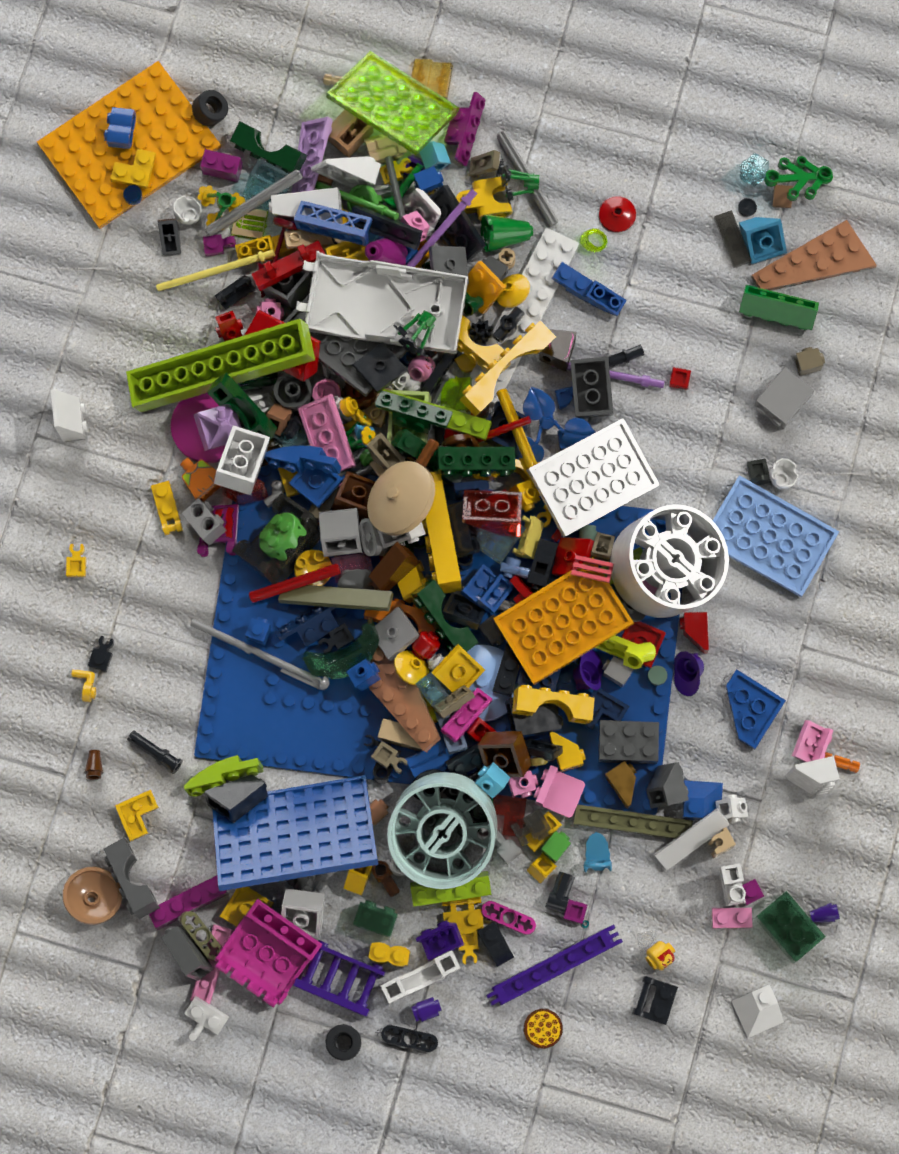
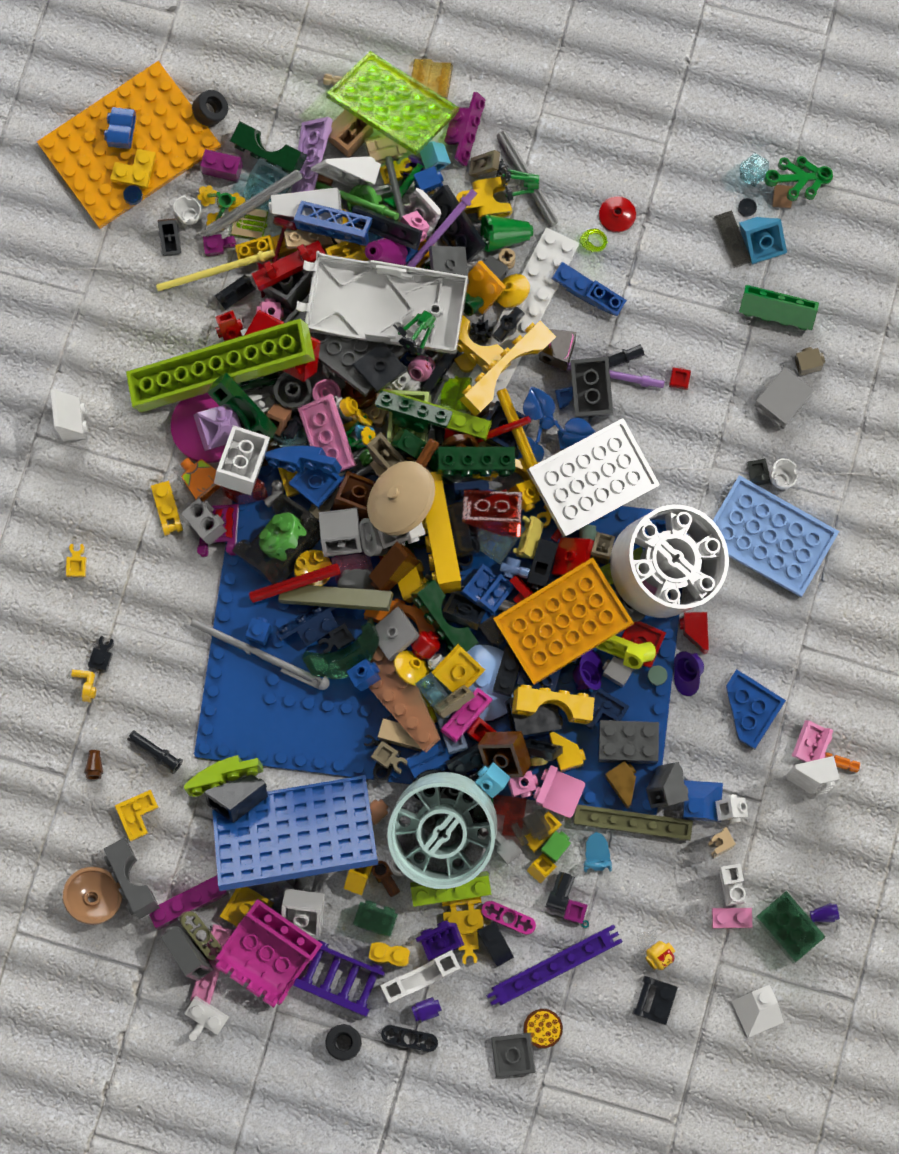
(513, 1055): none -> dark grey plate
(592, 561): coral tile -> none
(692, 839): white tile -> none
(752, 891): magenta plate -> none
(823, 257): nougat wing -> none

